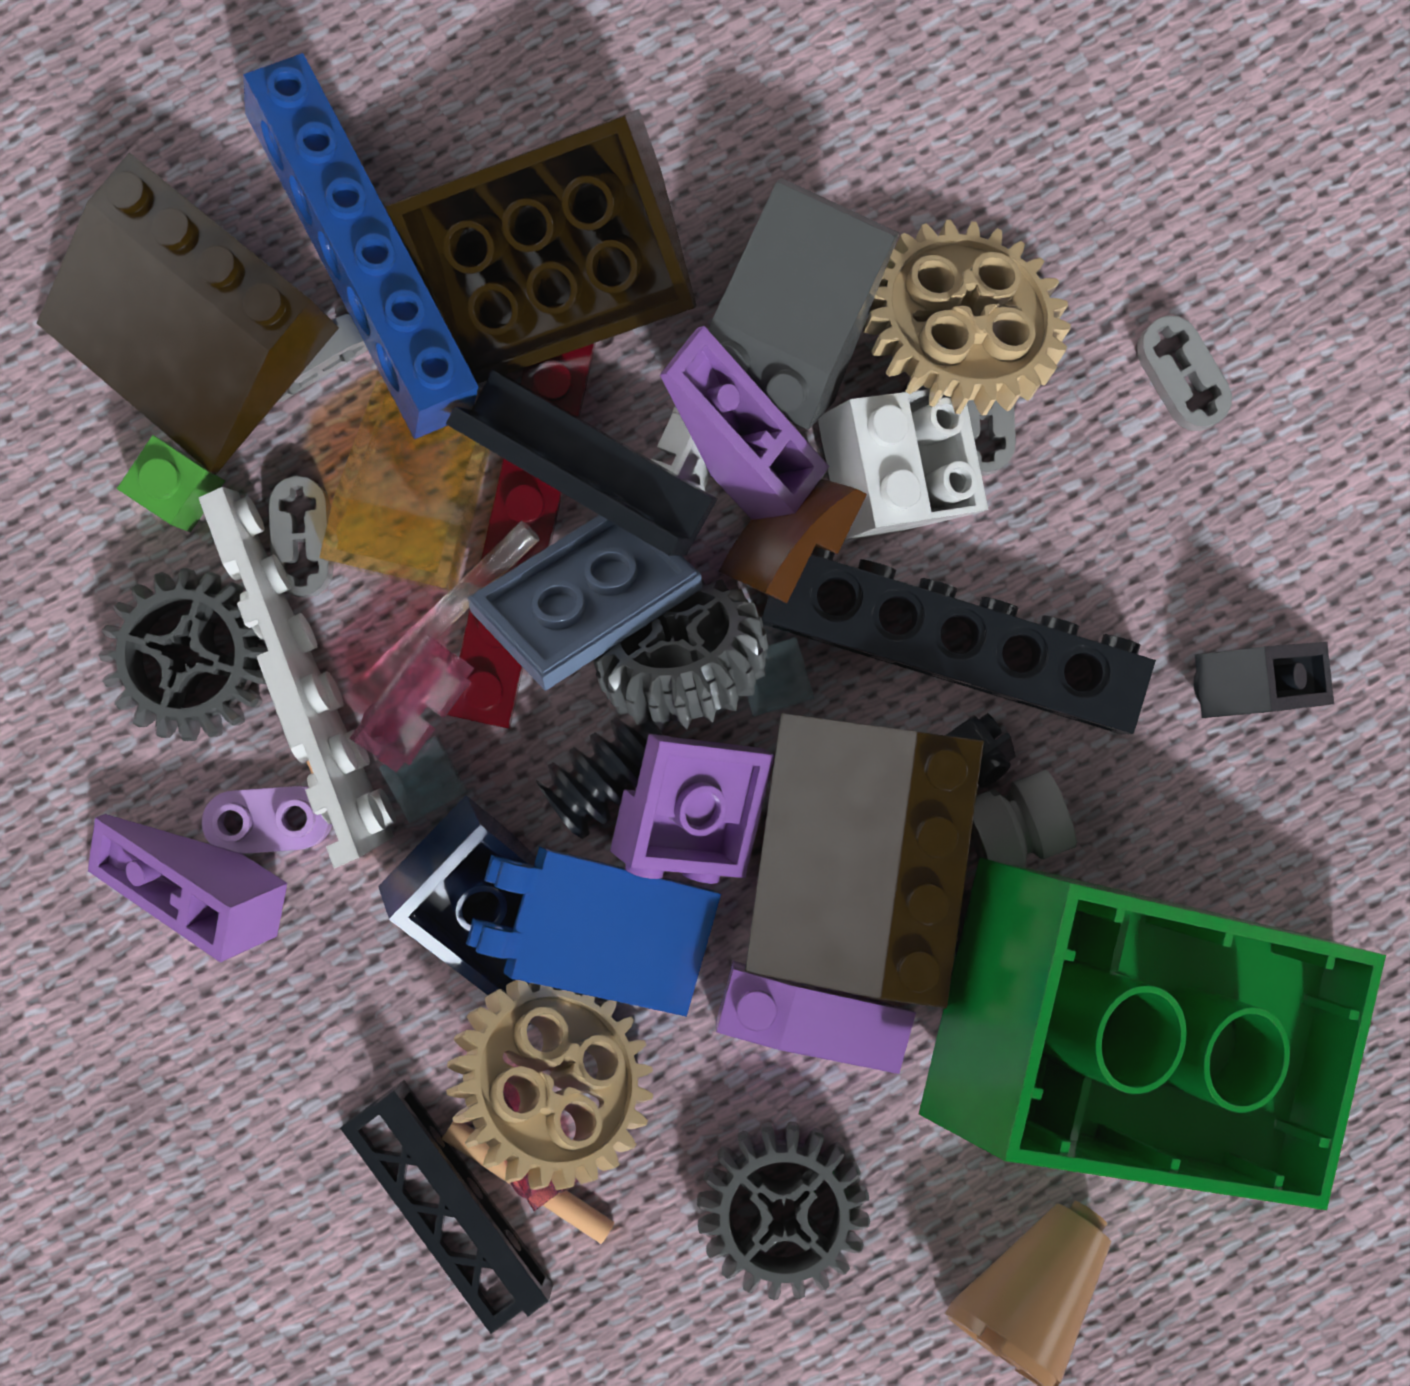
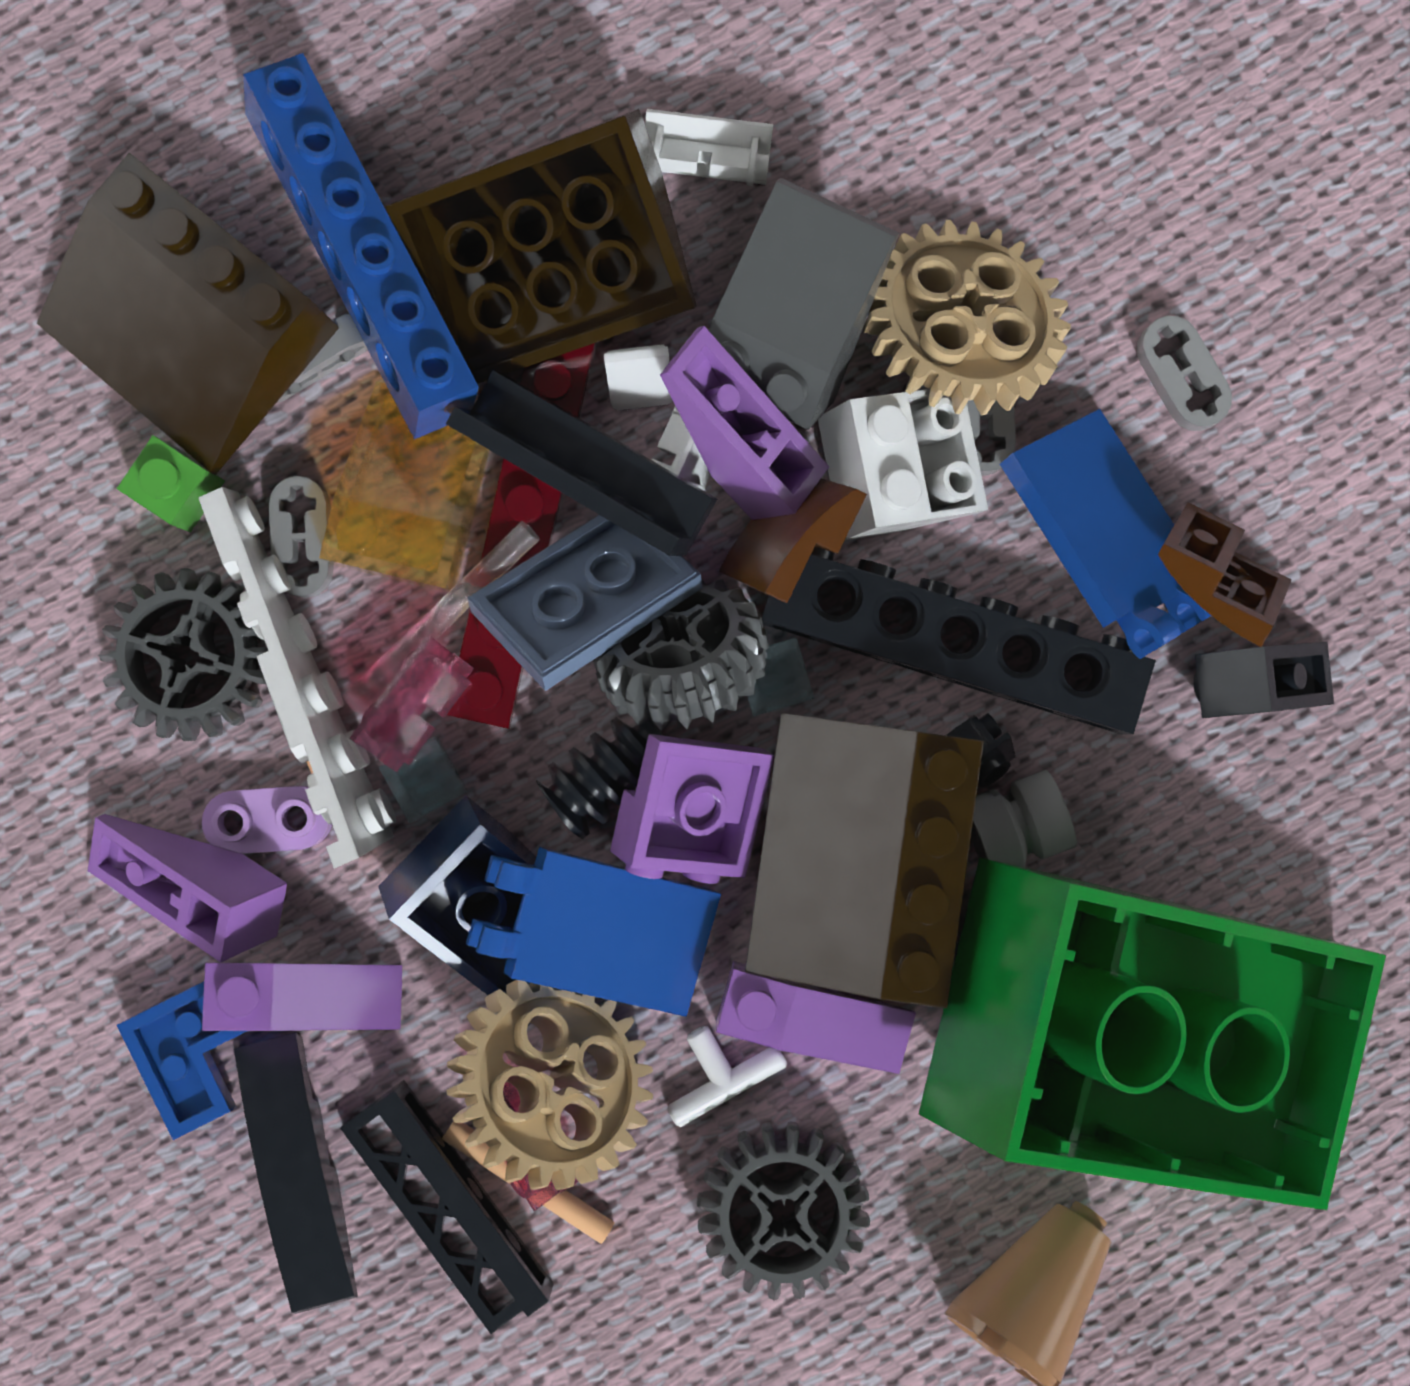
(177, 1061): none -> blue plate
(295, 1173): none -> black slope
(301, 997): none -> medium lavender slope
(636, 377): none -> white slope
(710, 146): none -> white hinge
(724, 1080): none -> white piece
(1105, 529): none -> blue tile
(1220, 580): none -> reddish brown slope

